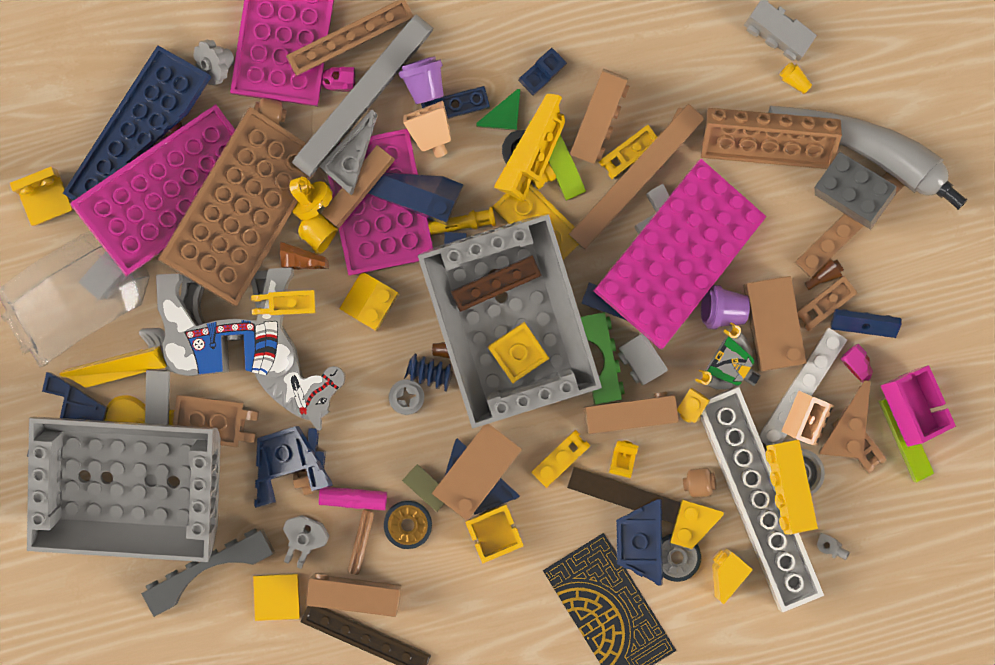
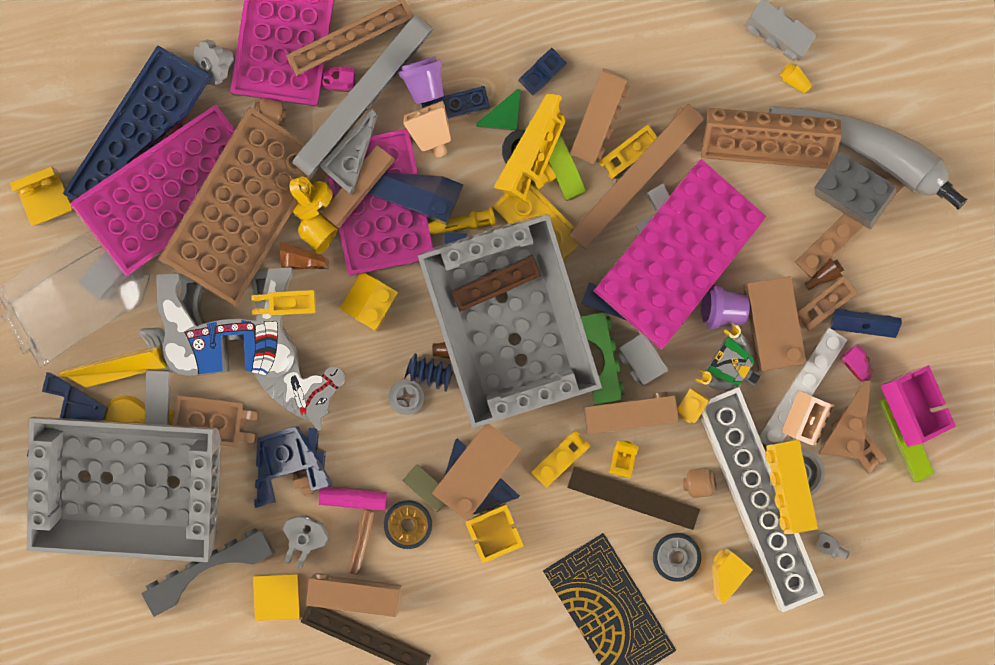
(518, 352): yellow plate -> none
(641, 542): dark blue wing -> none
(693, 523): yellow wing -> none

